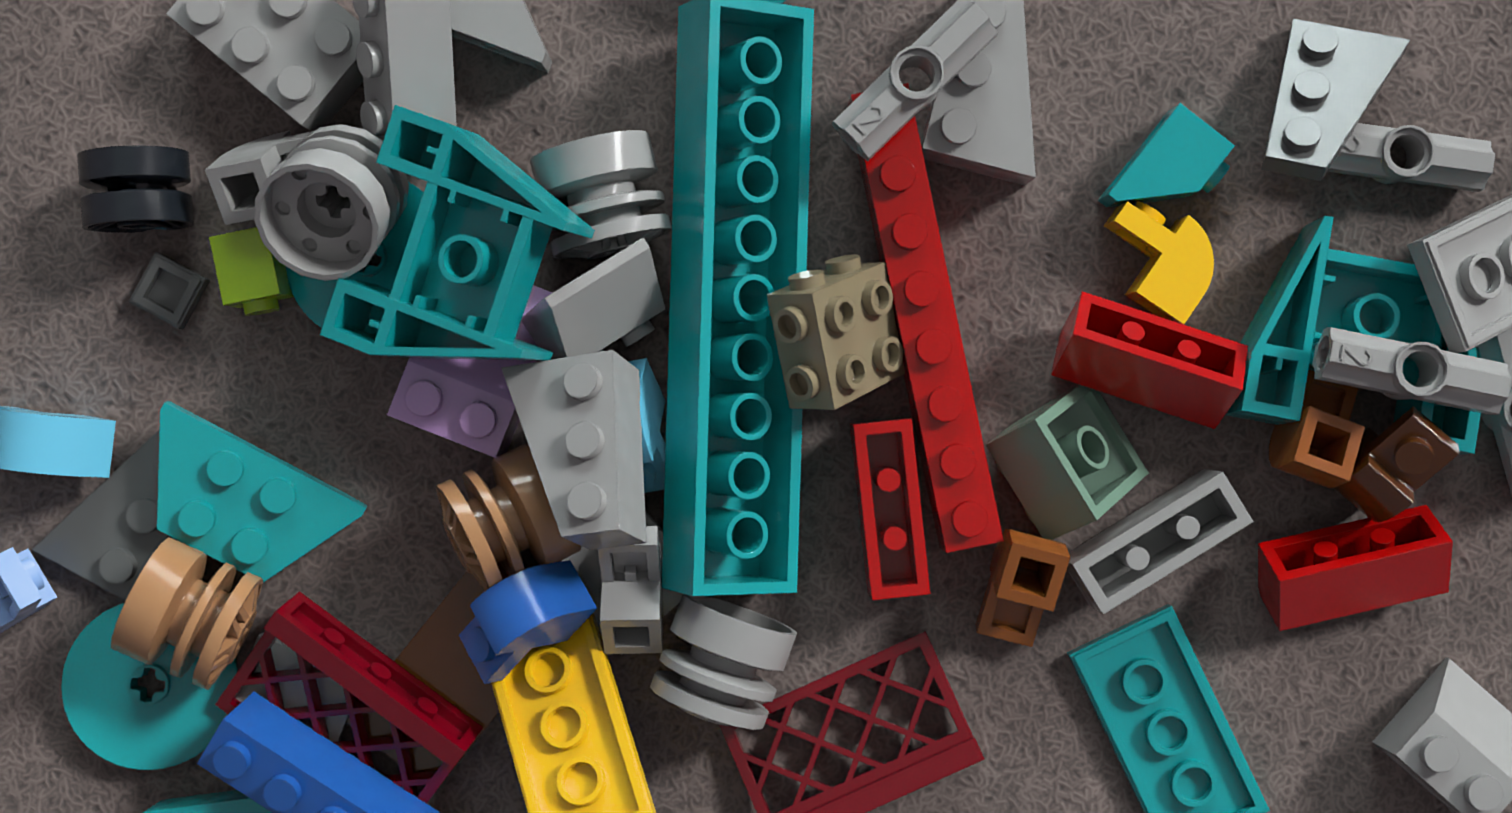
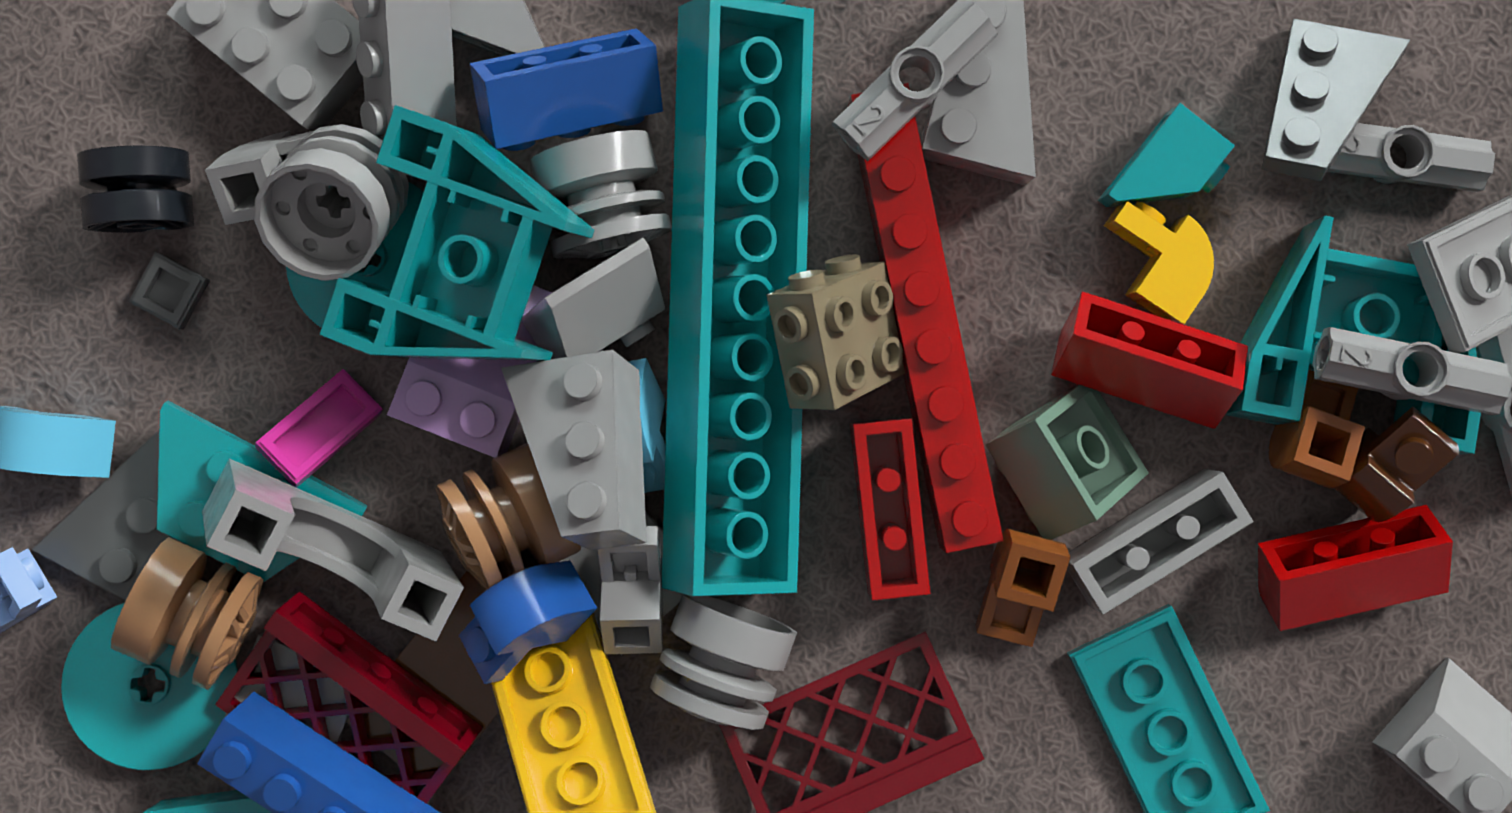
(248, 272): lime brick -> none
(259, 515): none -> light grey arch
(318, 428): none -> dark pink tile
(567, 89): none -> blue brick

